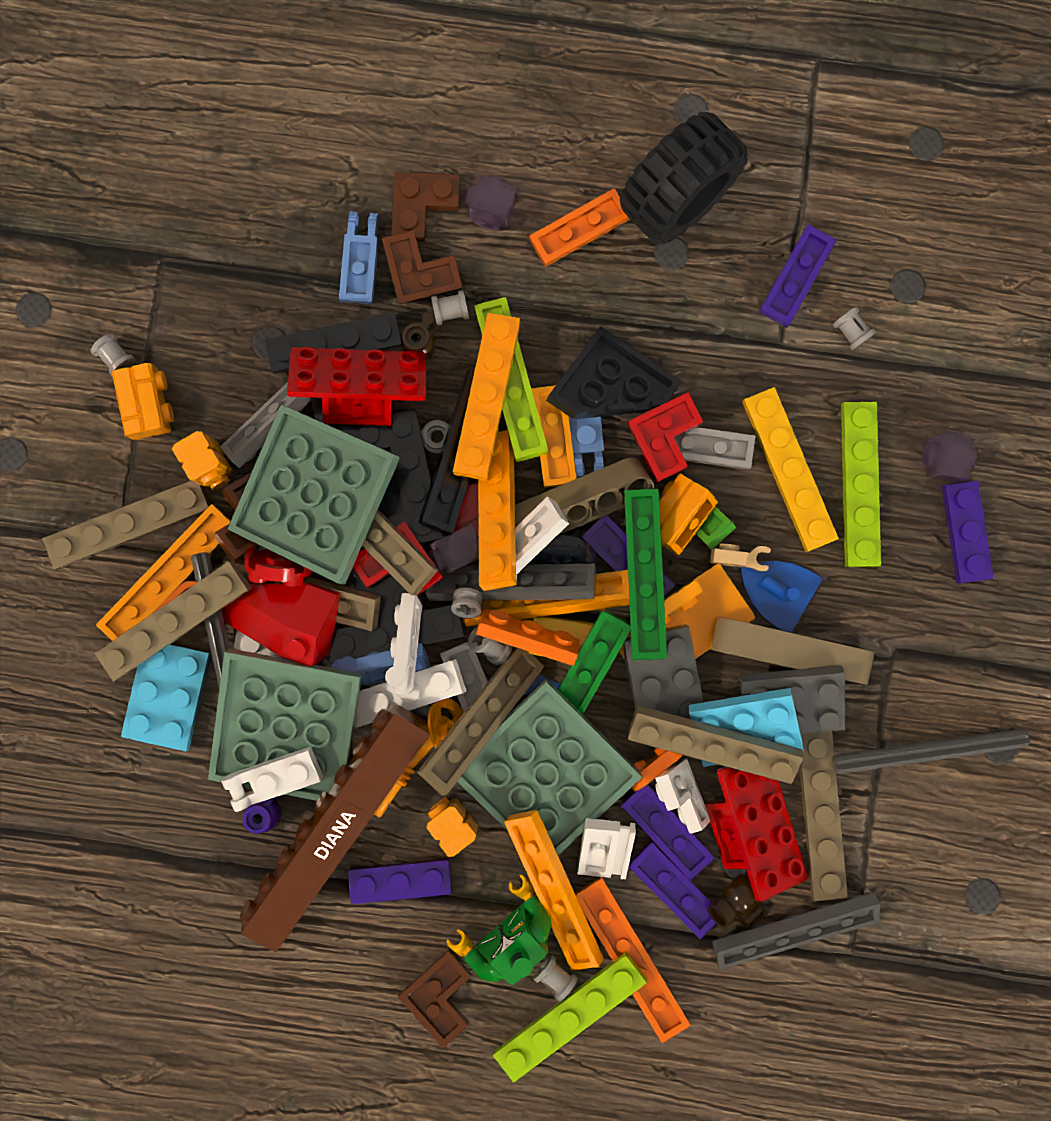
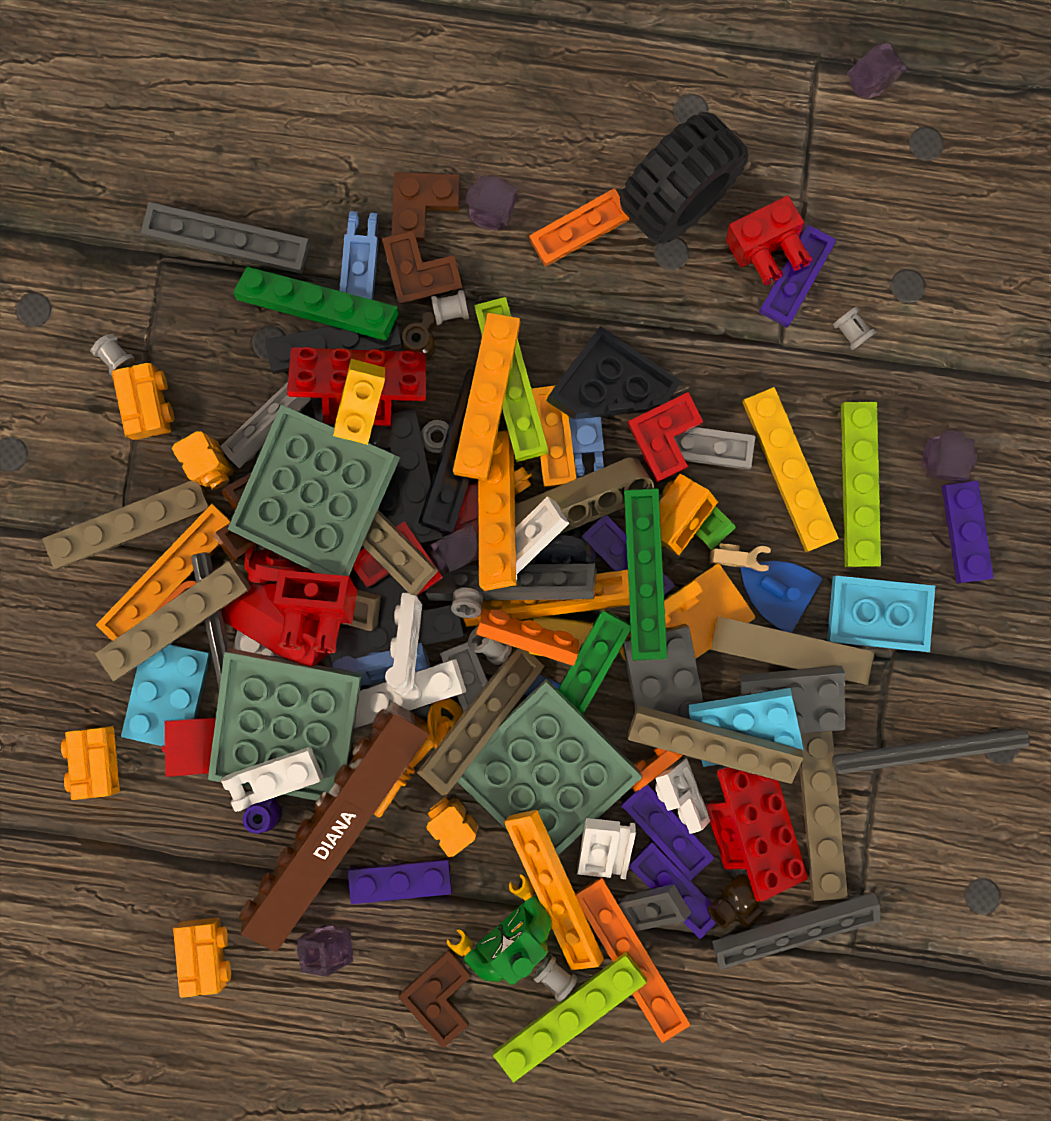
(91, 763): none -> light orange brick
(188, 746): none -> red piece
(201, 957): none -> light orange brick
(225, 237): none -> dark grey plate
(316, 303): none -> green plate
(317, 598): none -> red brick
(325, 950): none -> clear purple brick
(359, 401): none -> yellow brick
(521, 480): none -> light orange plate
(654, 908): none -> dark grey plate
(766, 231): none -> red brick
(876, 71): none -> clear purple brick
(881, 613): none -> medium azure plate

